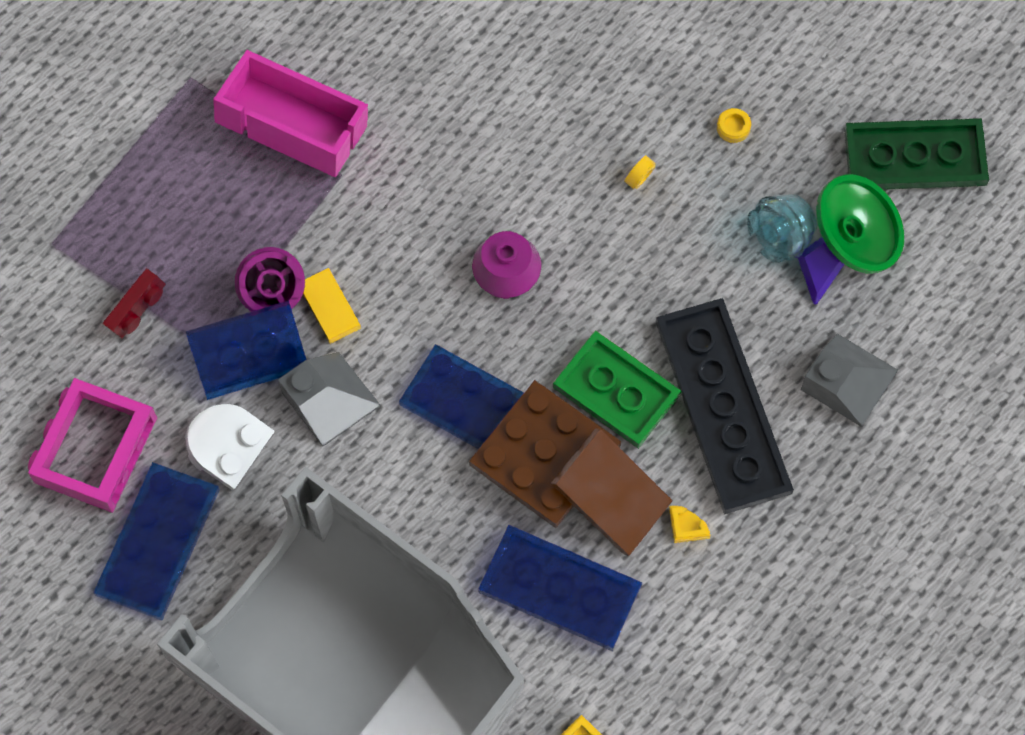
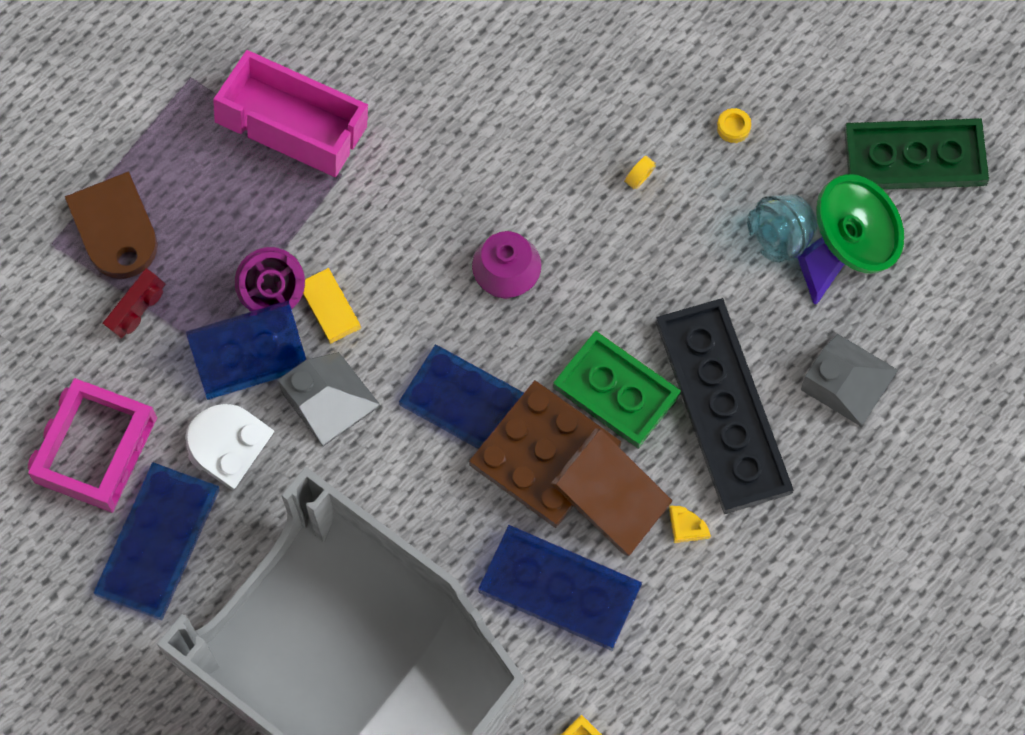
(114, 223): none -> reddish brown tile

